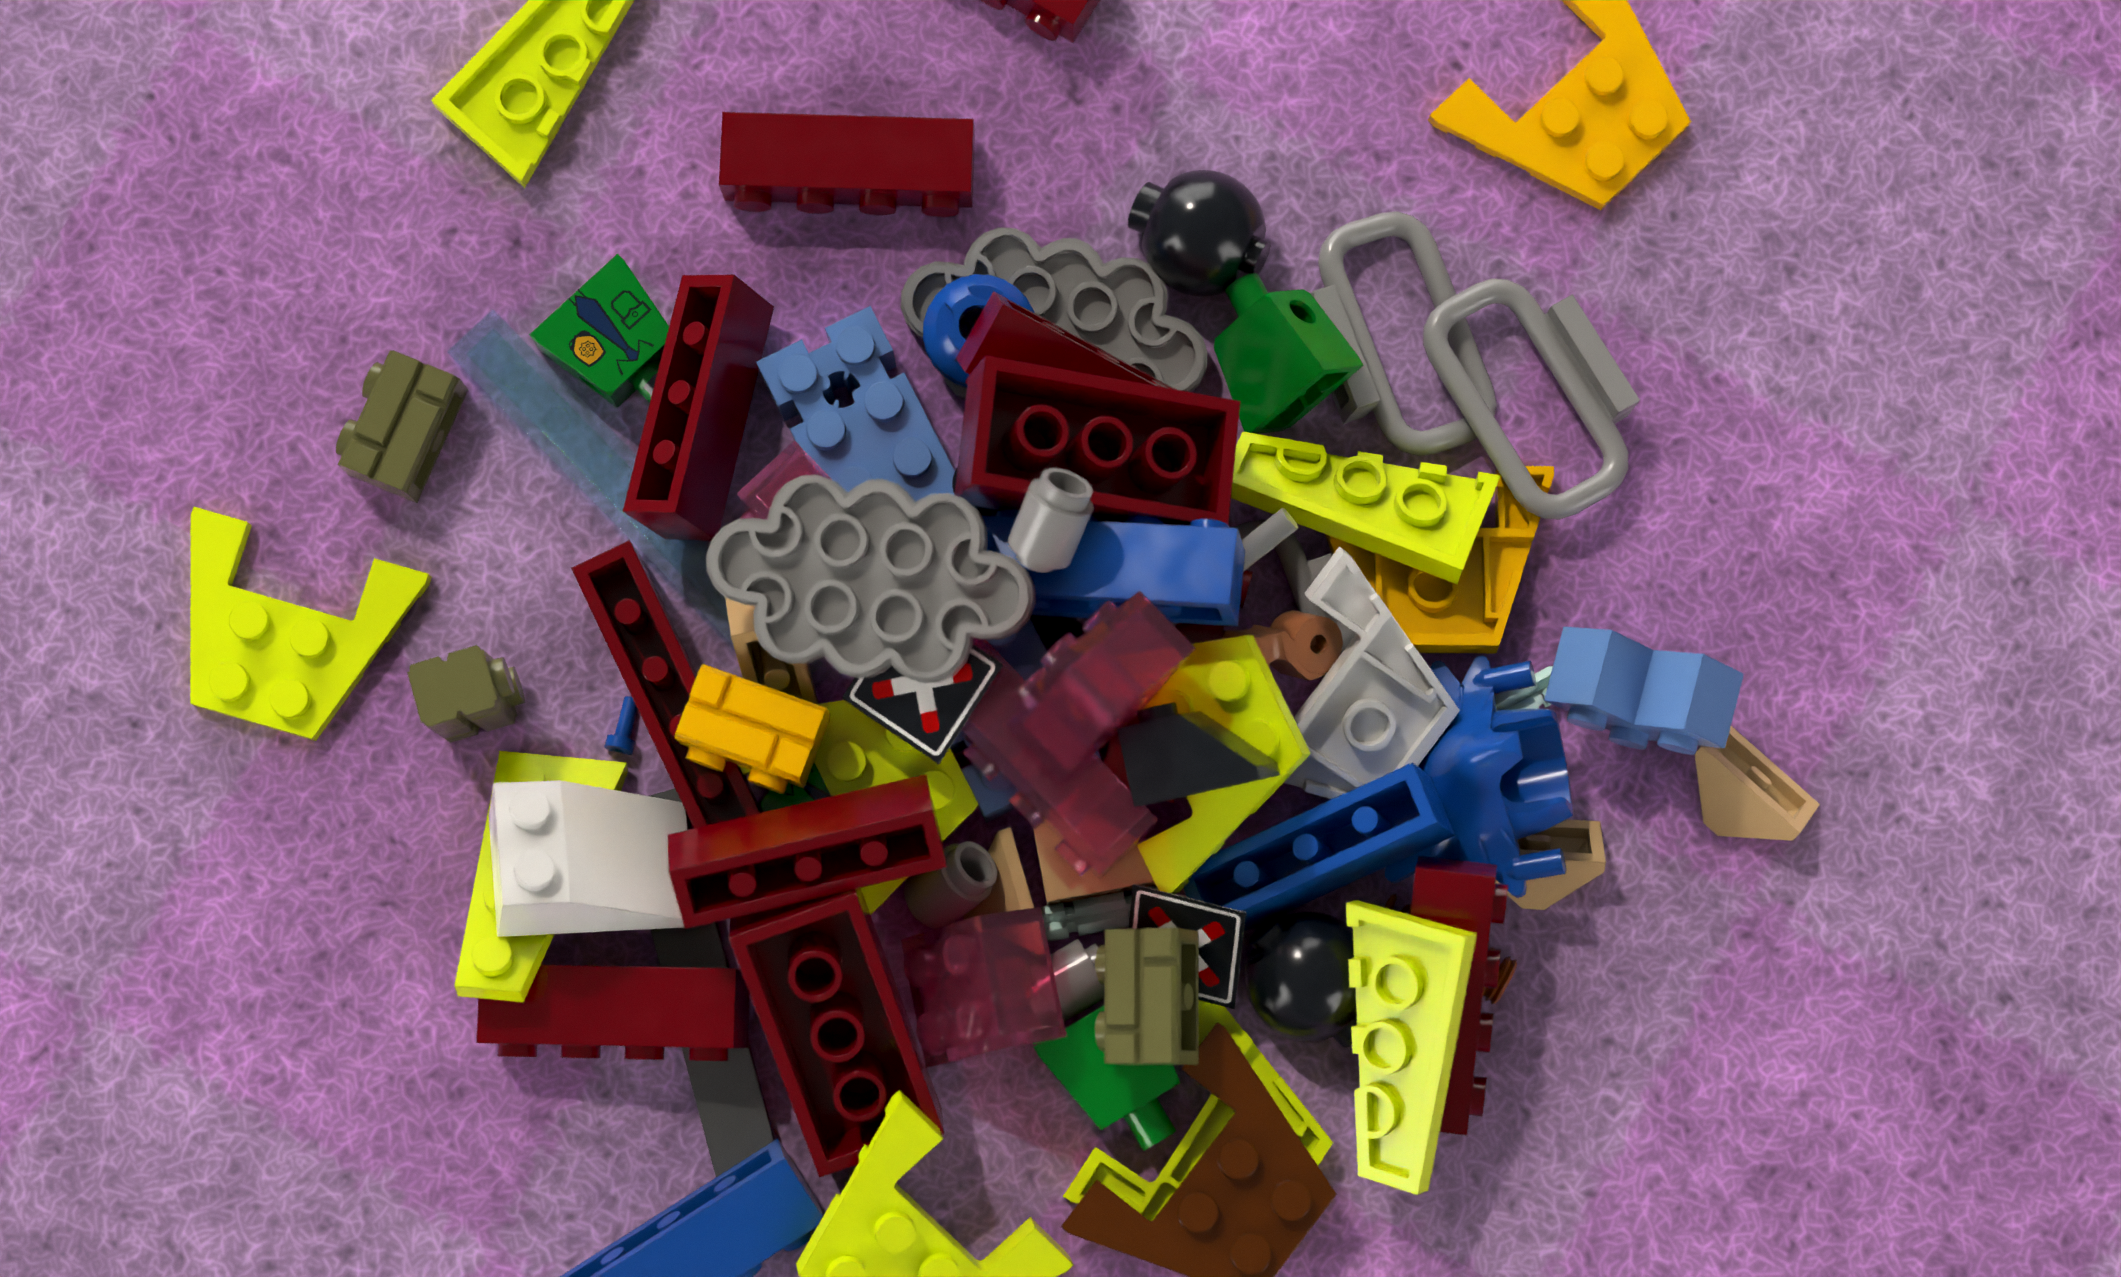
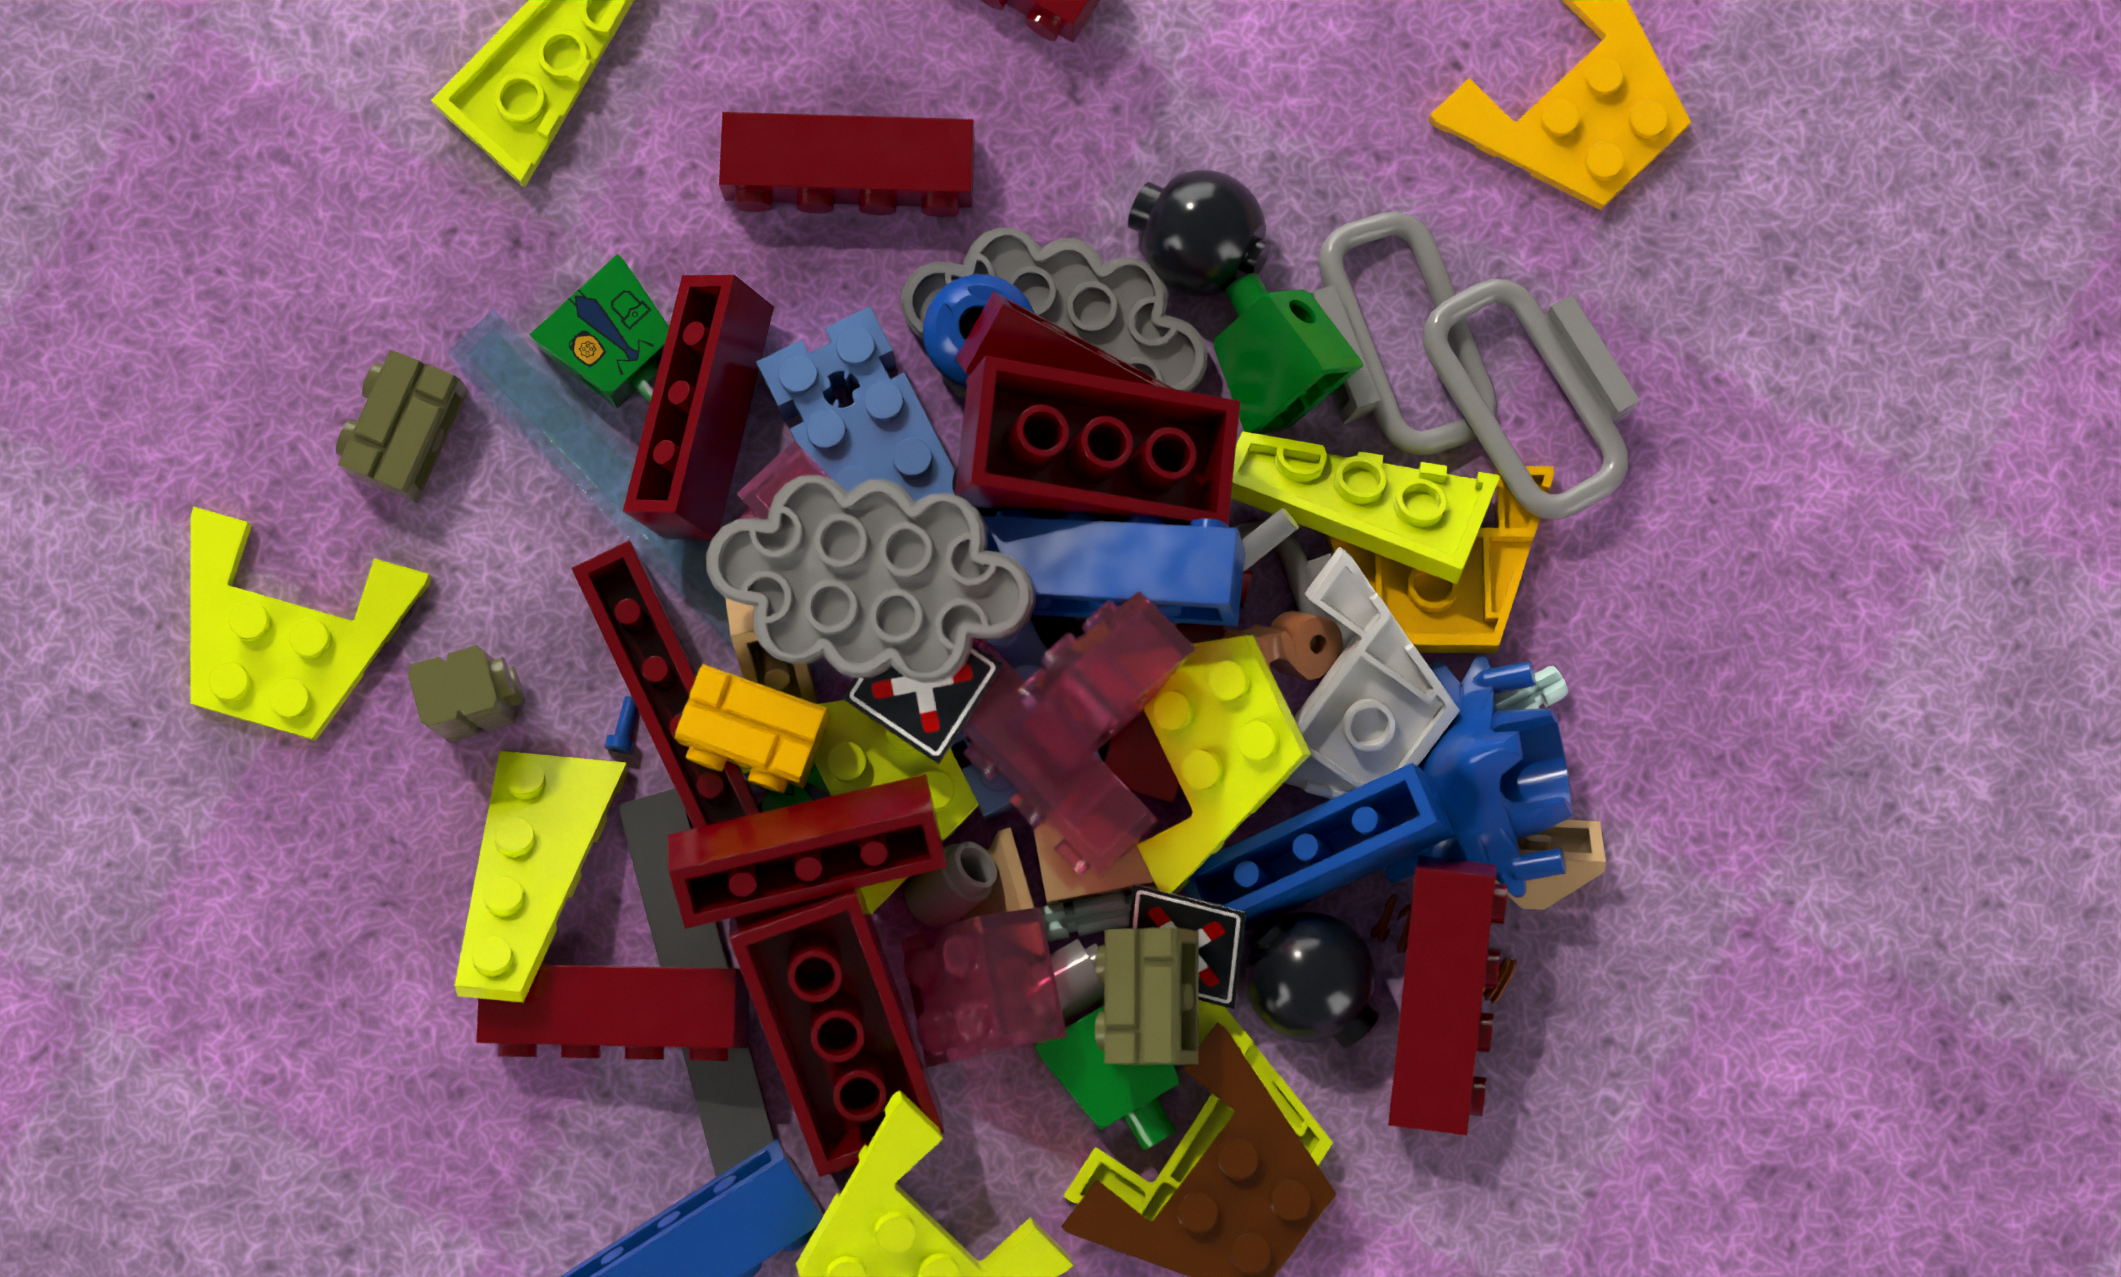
(581, 859): white slope -> none
(1051, 520): light grey brick -> none
(1186, 755): black slope -> none
(1409, 1013): neon yellow wing -> none
(1643, 691): medium blue brick -> none
(1749, 794): tan slope -> none

